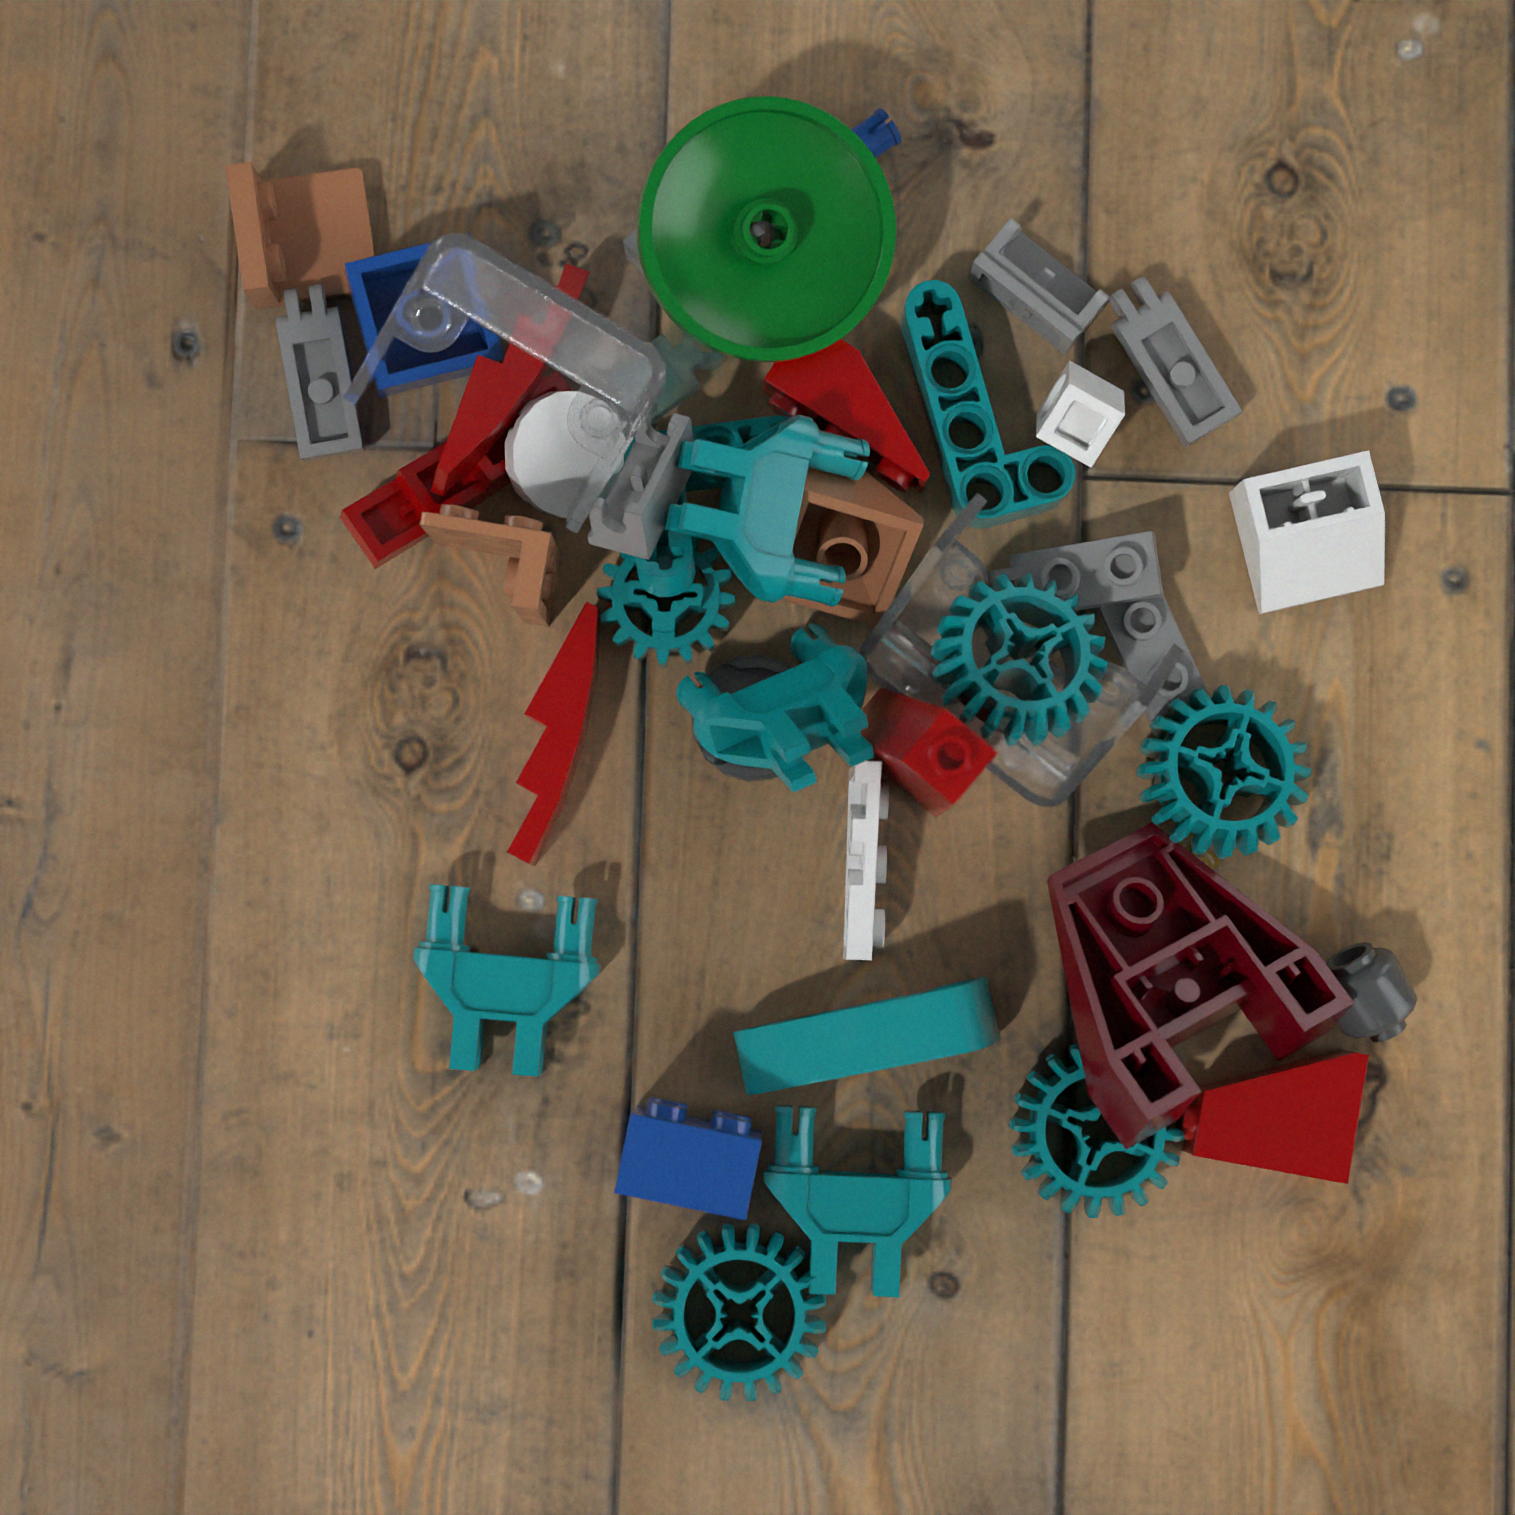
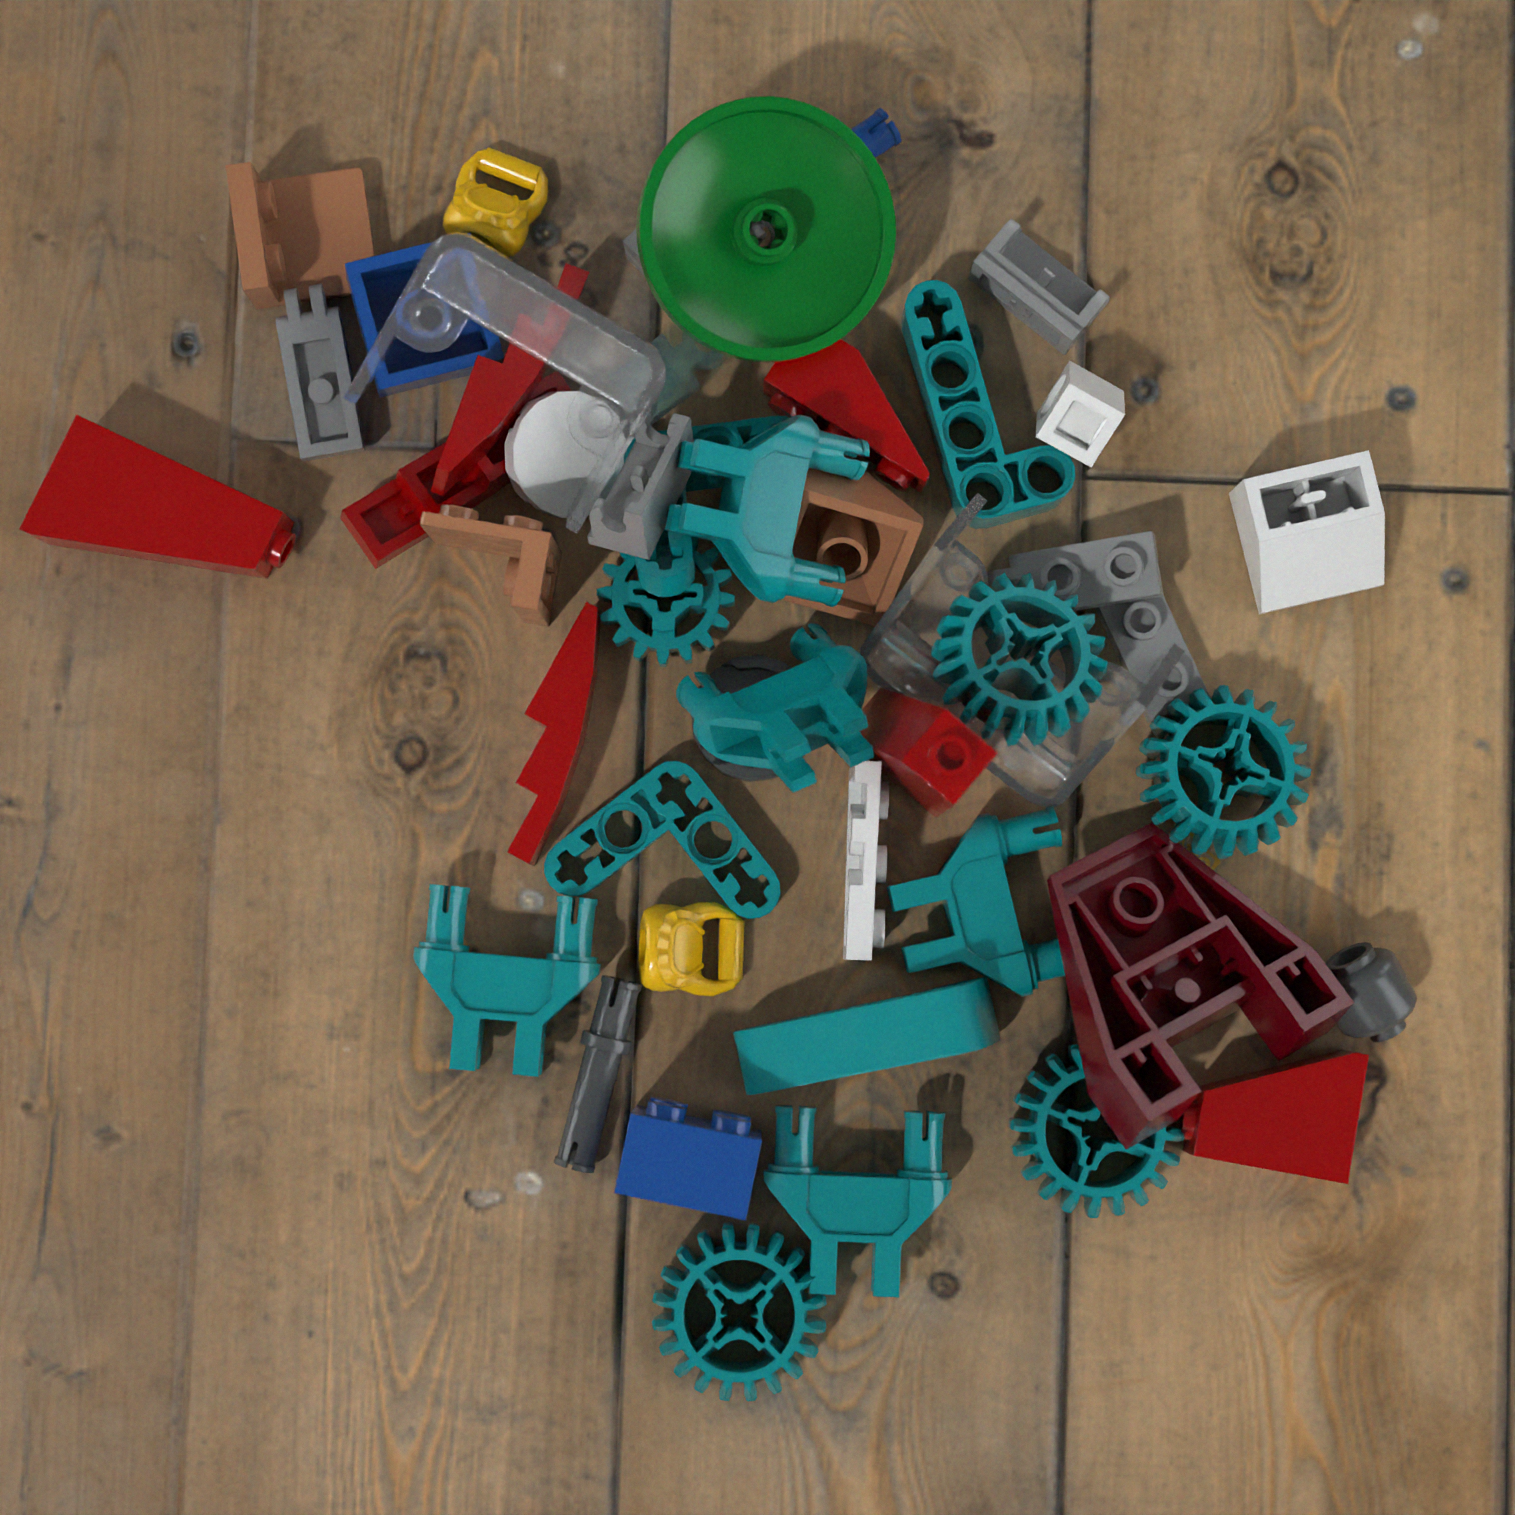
(145, 506): none -> red slope
(493, 215): none -> yellow piece
(598, 1073): none -> dark grey pin
(656, 822): none -> teal beam
(674, 948): none -> yellow piece
(981, 905): none -> teal connector
(1172, 363): light grey hinge -> none

